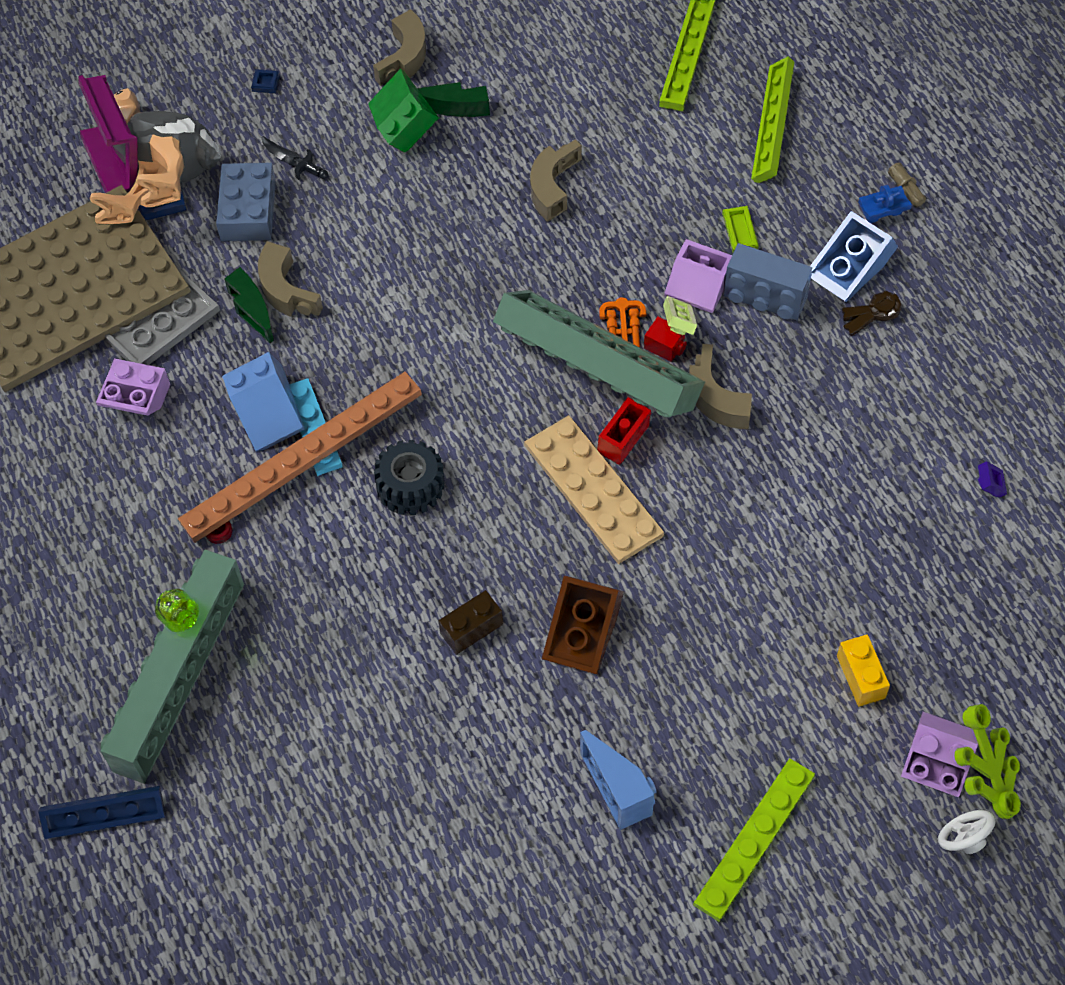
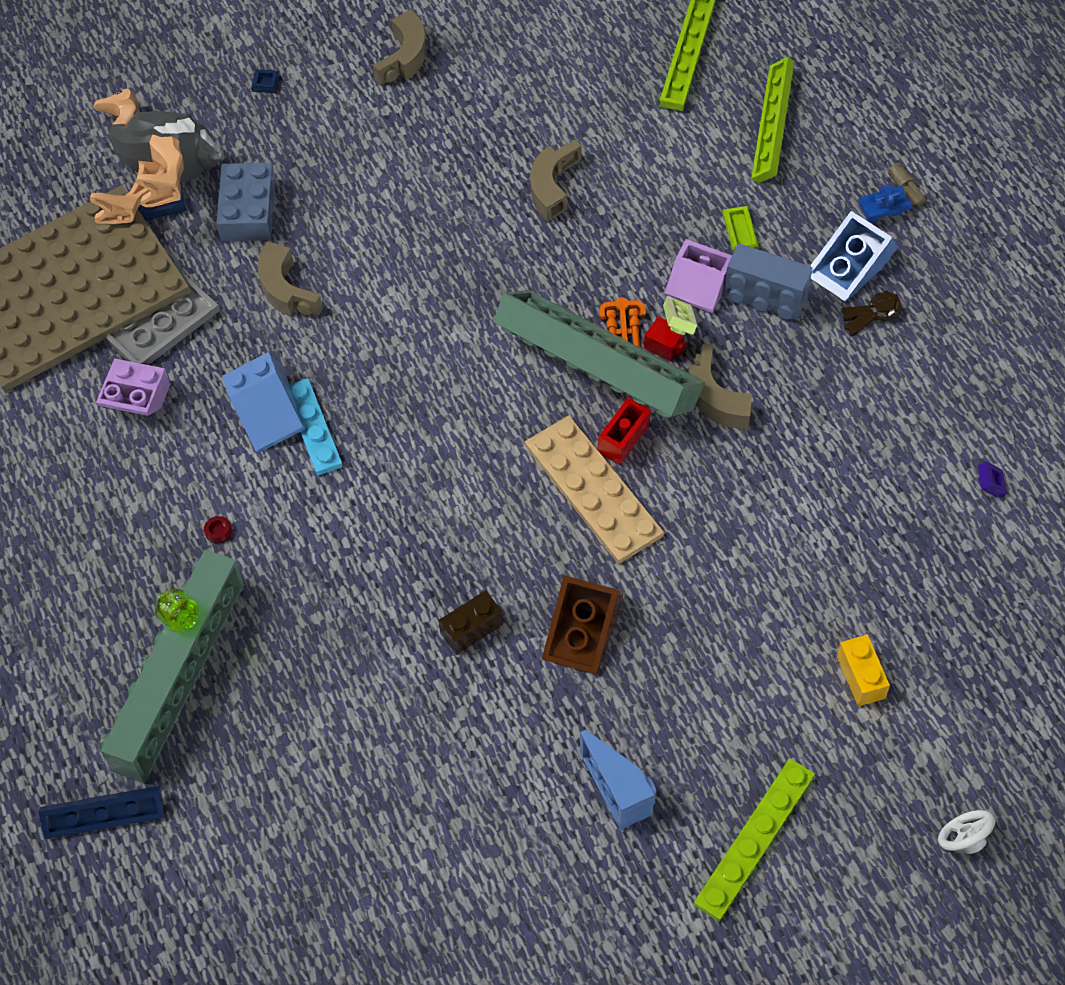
(110, 131): magenta piece -> none
(249, 303): dark green slope -> none
(293, 158): black piece -> none
(299, 457): nougat plate -> none
(401, 112): green slope -> none
(409, 477): black wheel -> none
(457, 102): dark green slope -> none
(933, 751): lavender slope -> none
(1003, 798): lime plant -> none

